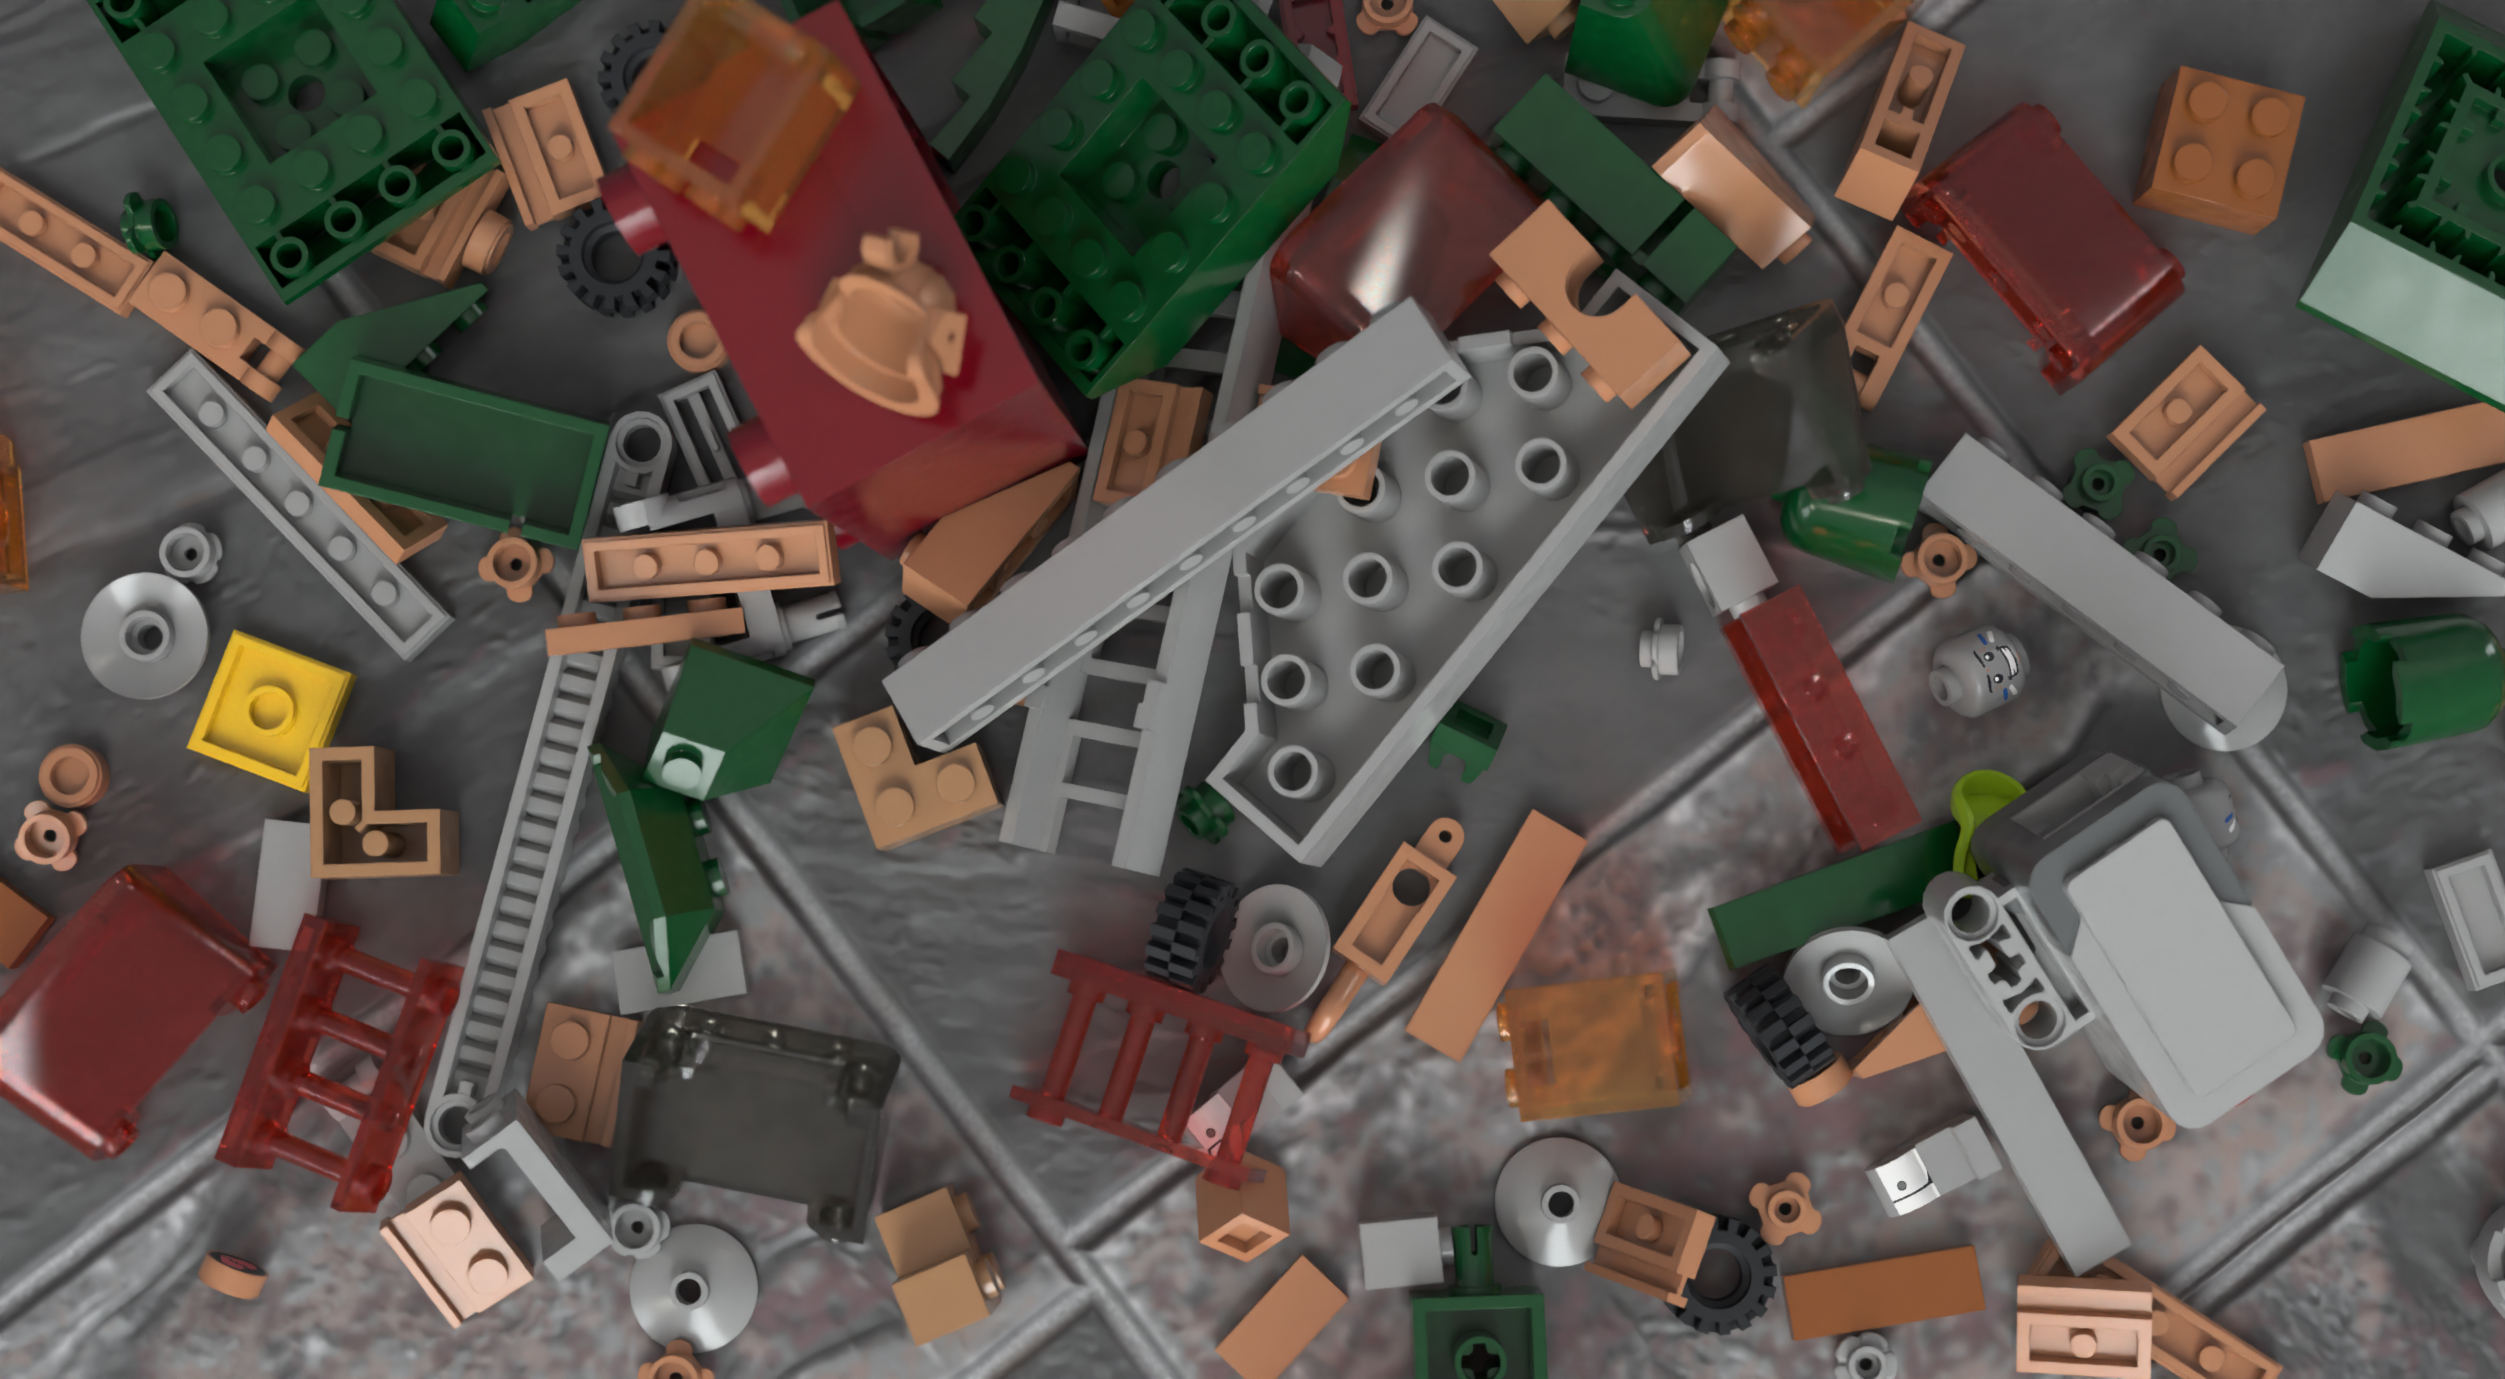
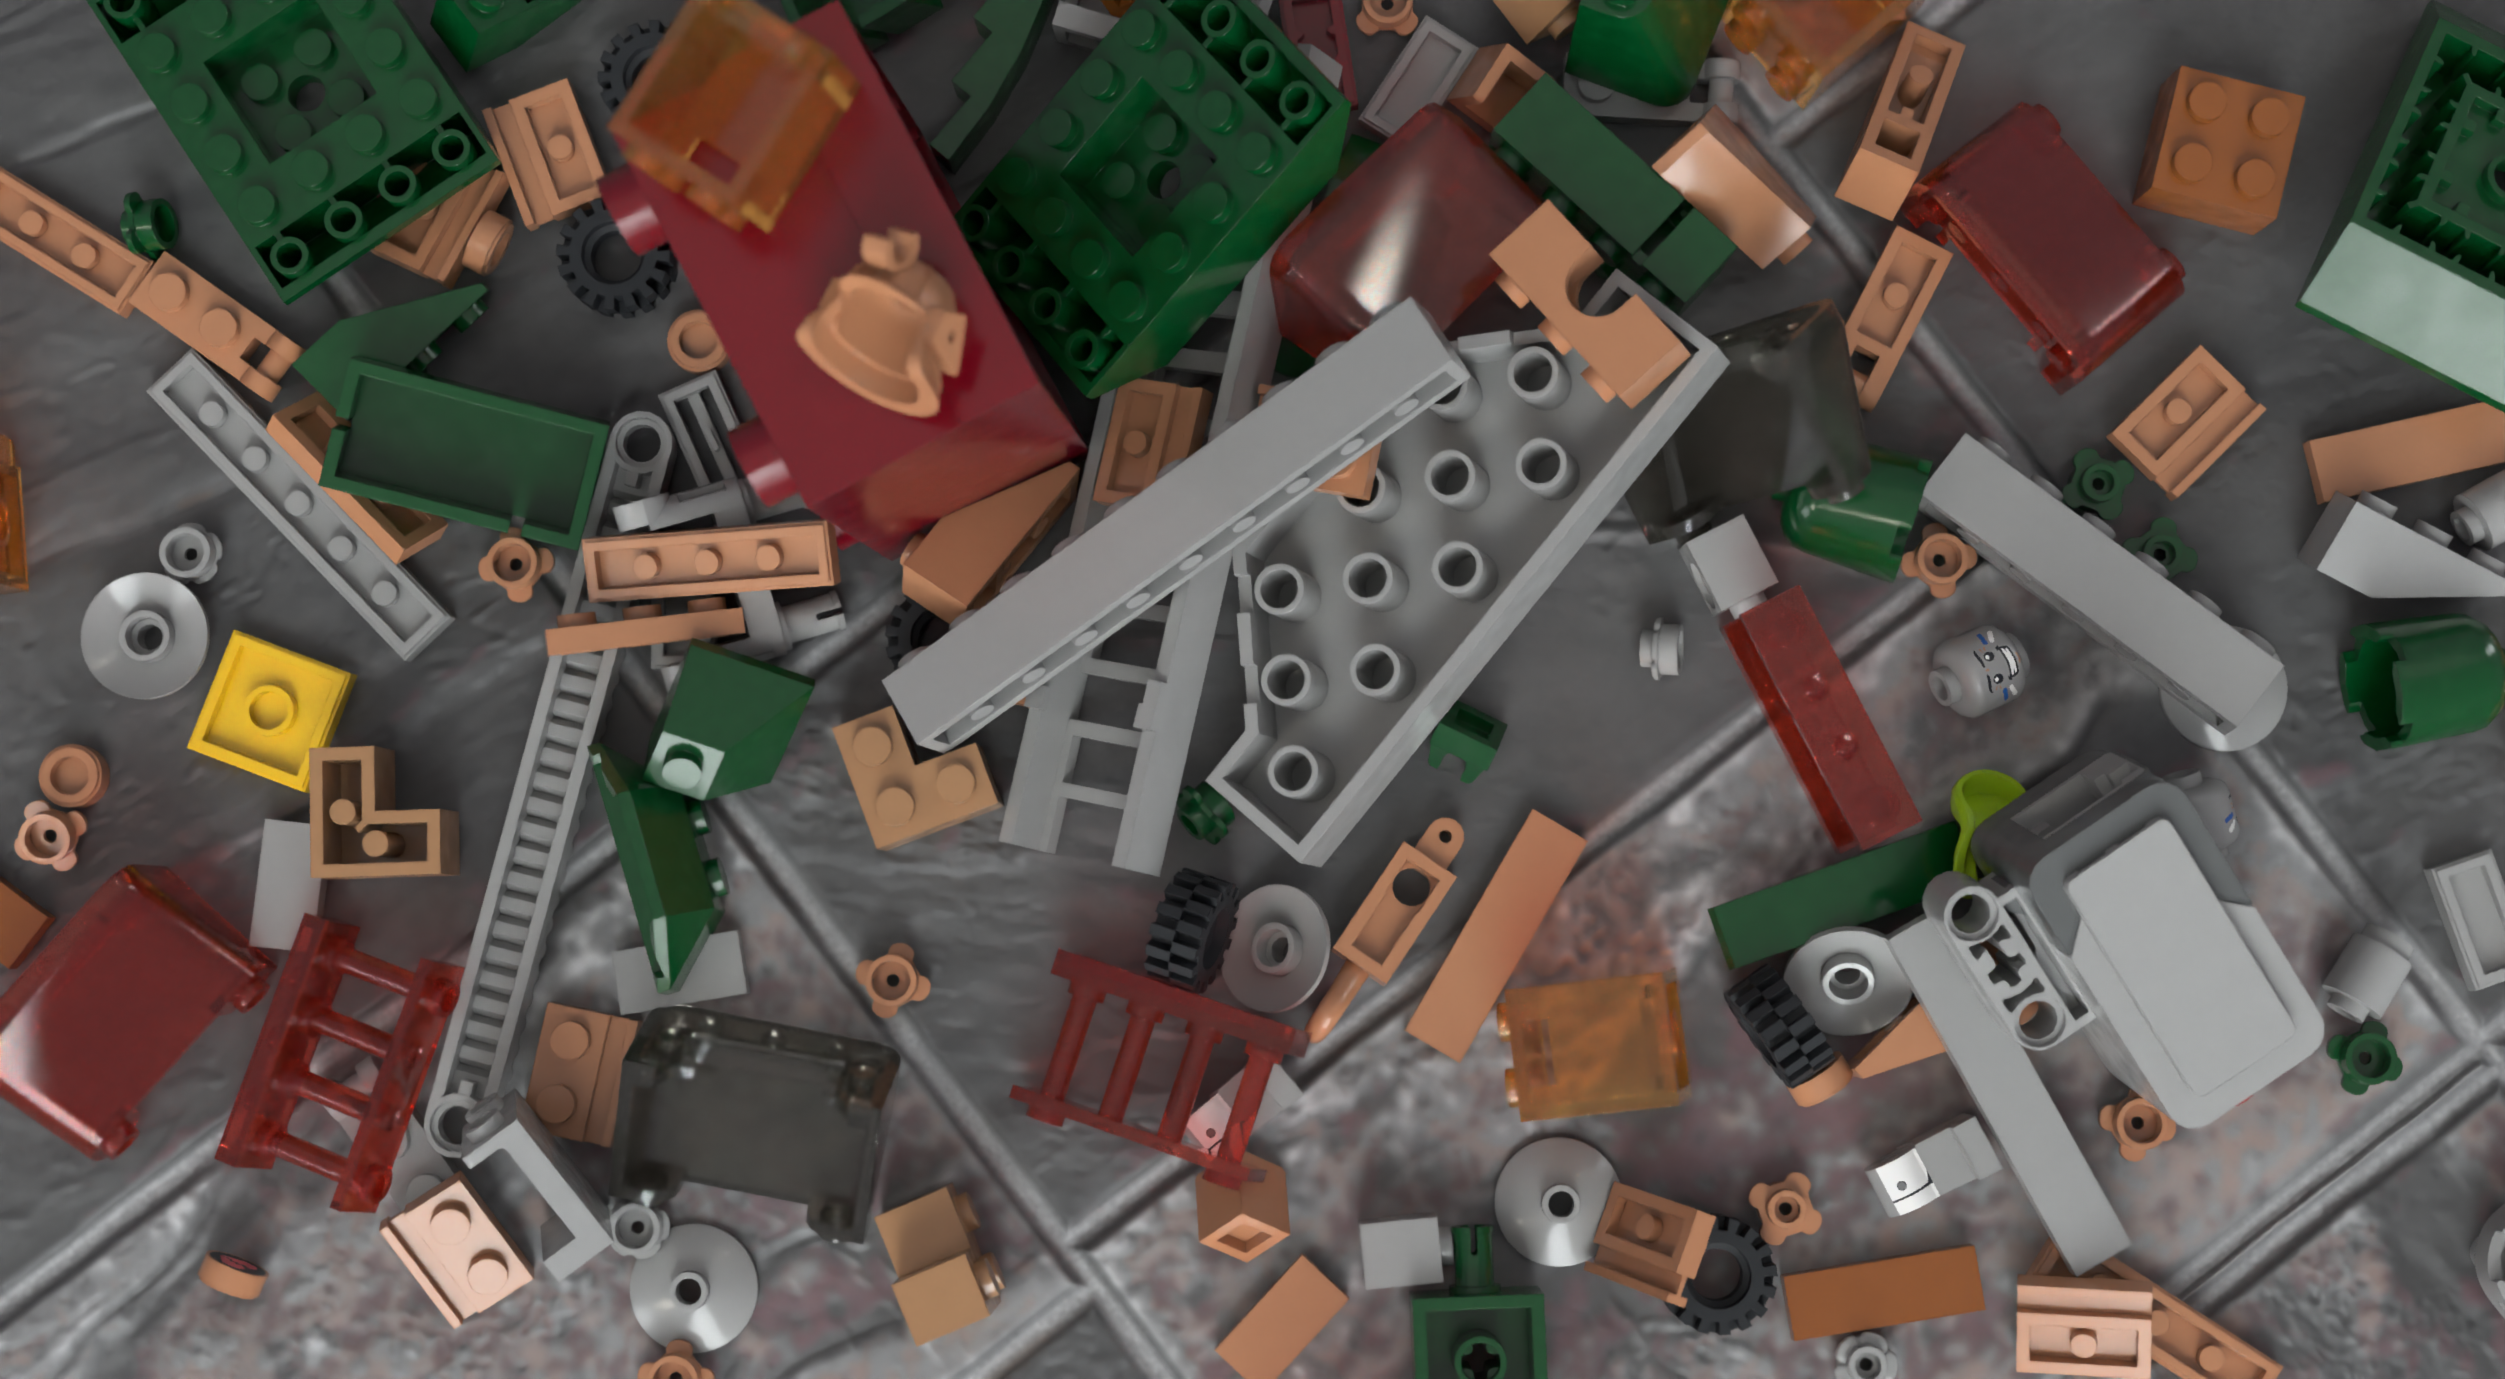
(875, 975): none -> nougat plate
(1494, 84): none -> nougat panel

